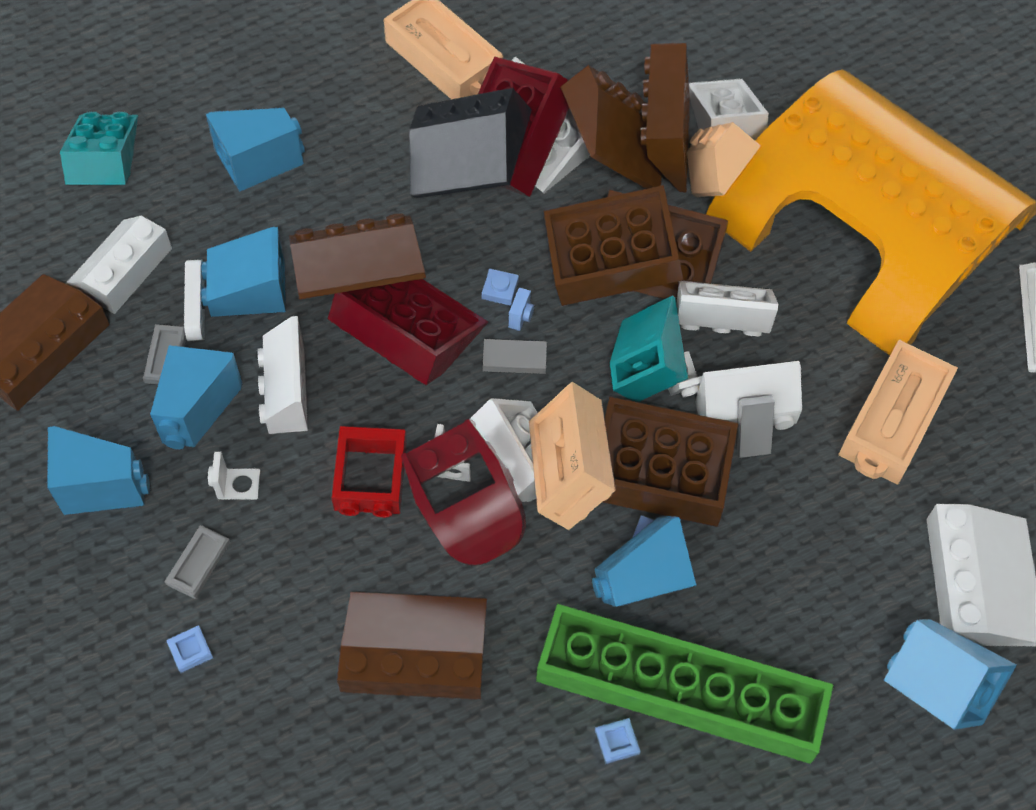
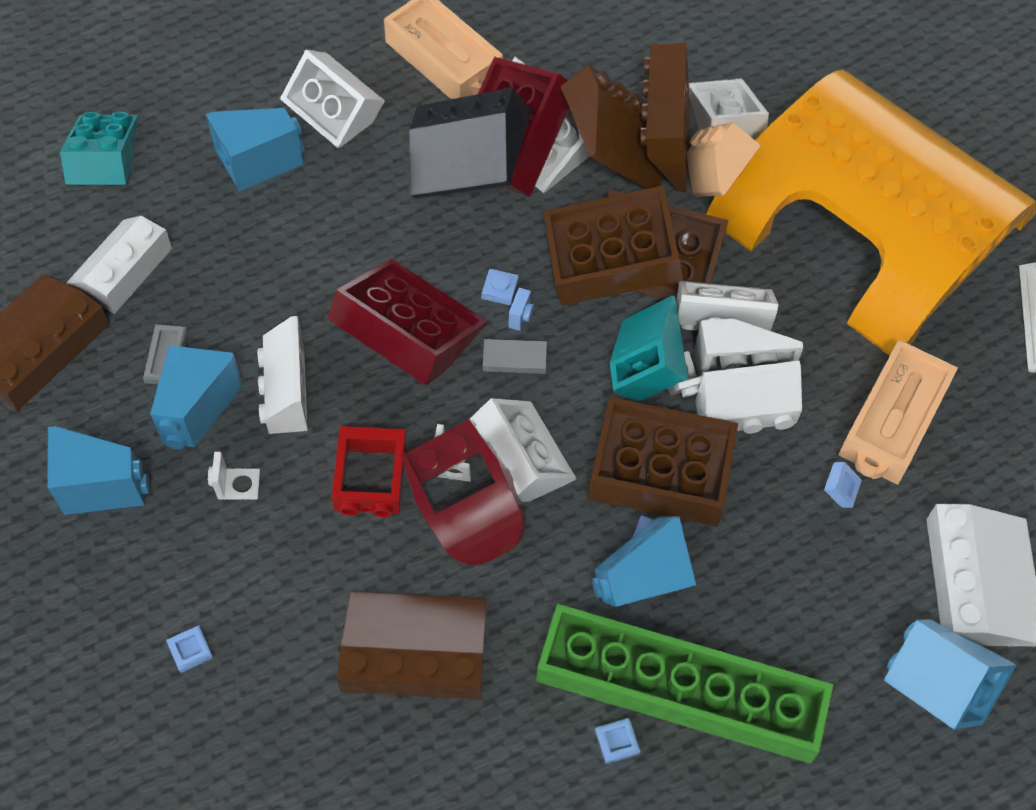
(193, 313): white beam -> none
(197, 562): light grey tile -> none
(245, 275): dark azure slope -> none
(331, 98): none -> white slope
(356, 256): reddish brown slope -> none
(570, 456): light nougat piece -> none
(736, 344): none -> white slope
(755, 426): light grey tile -> none
(843, 485): none -> light blue plate

